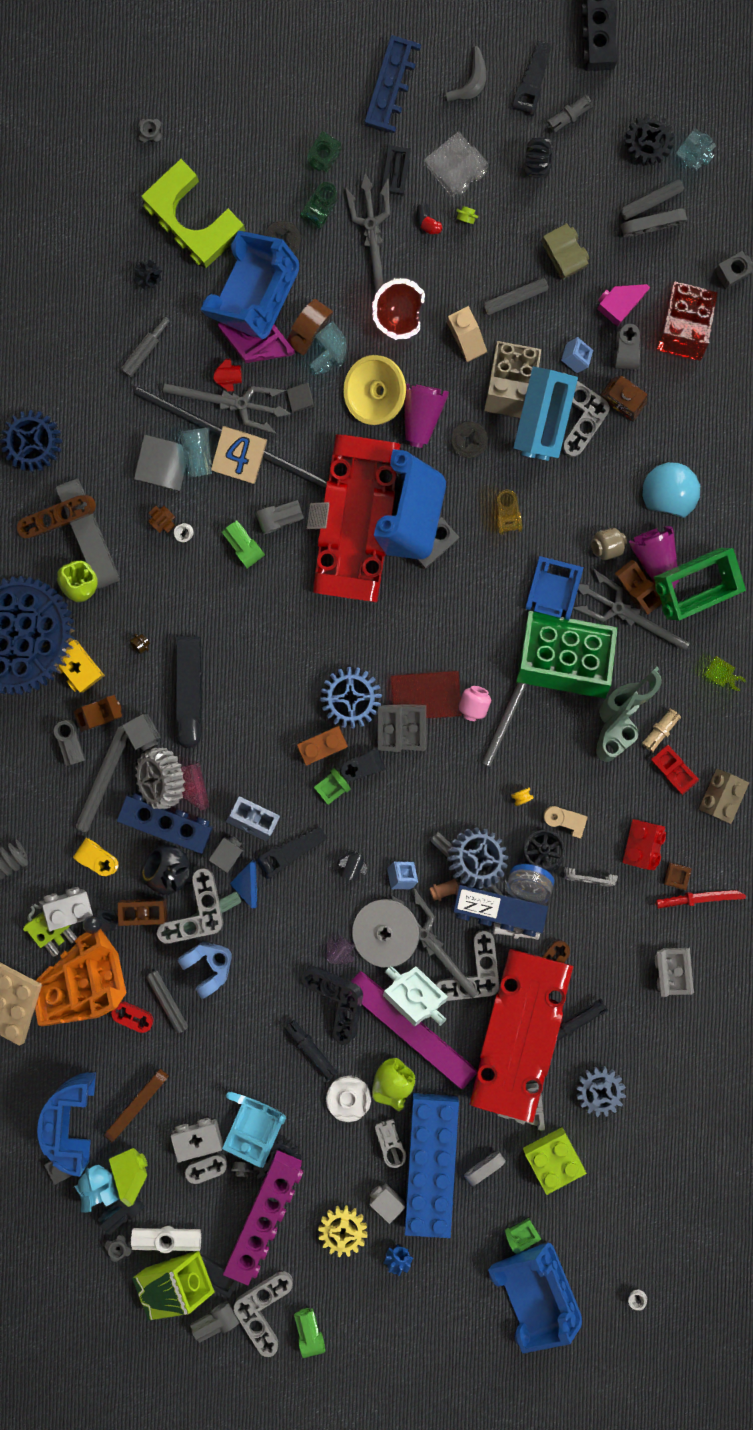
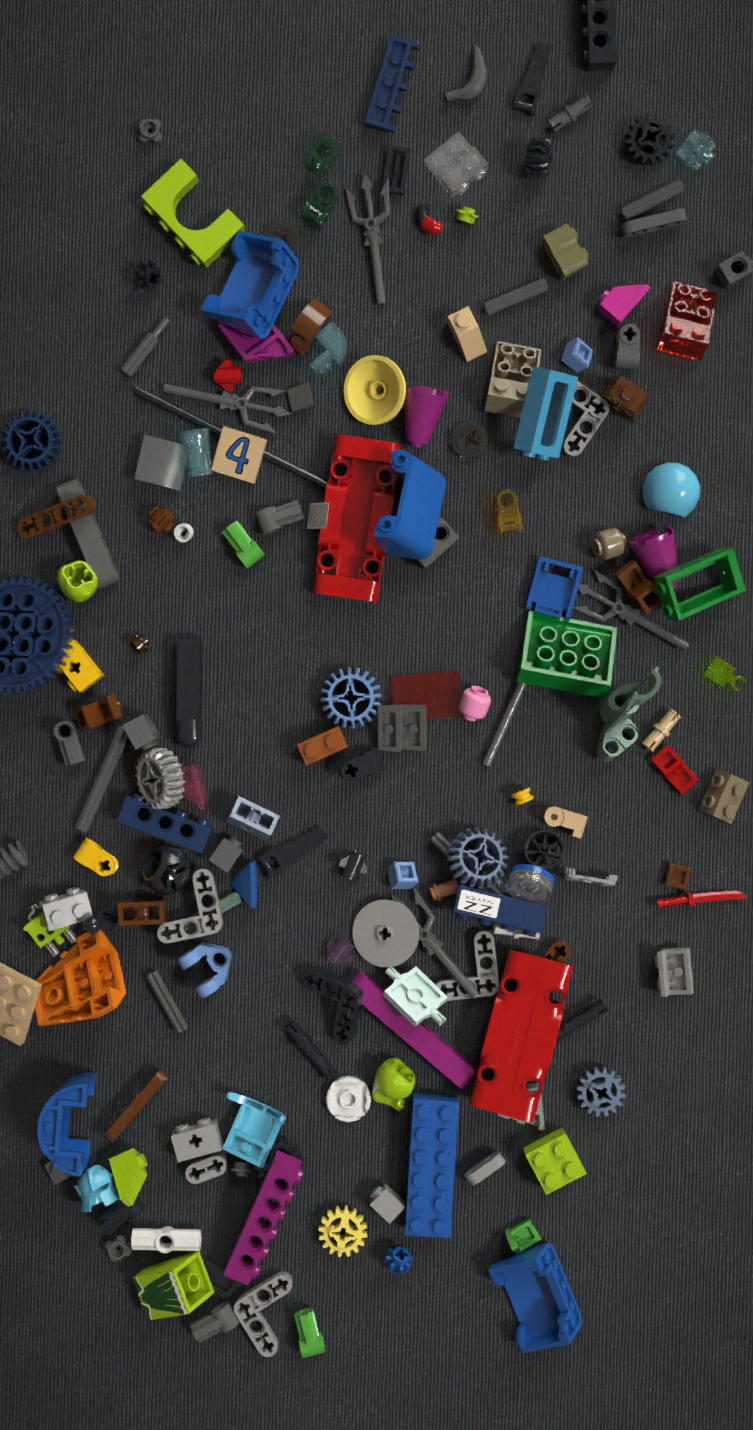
(130, 1022): red beam -> none
(332, 786): bright green tile -> none
(389, 1139): light grey piece -> none
(397, 308): clear red cylinder -> none
(633, 1301): white hinge -> none
(644, 845): red bracket -> none

